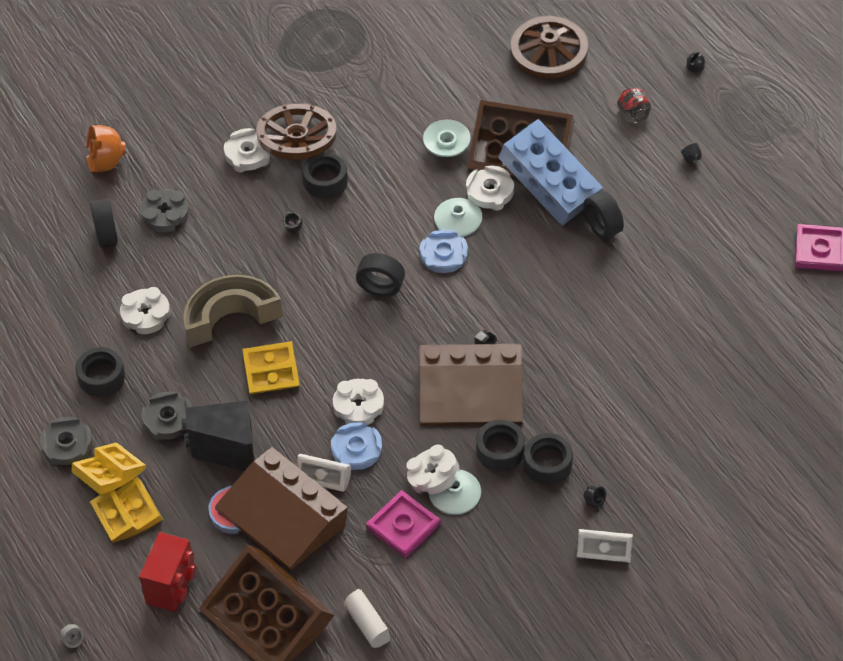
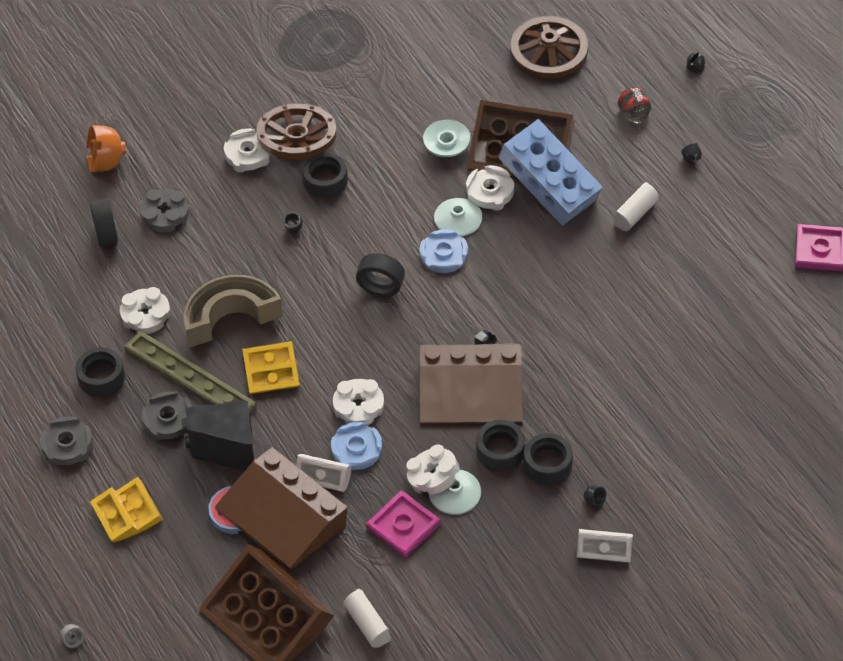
(108, 468): yellow slope -> none
(168, 572): red brick -> none
(183, 372): none -> olive tile
(603, 214): black tyre -> none
(635, 207): none -> white brick

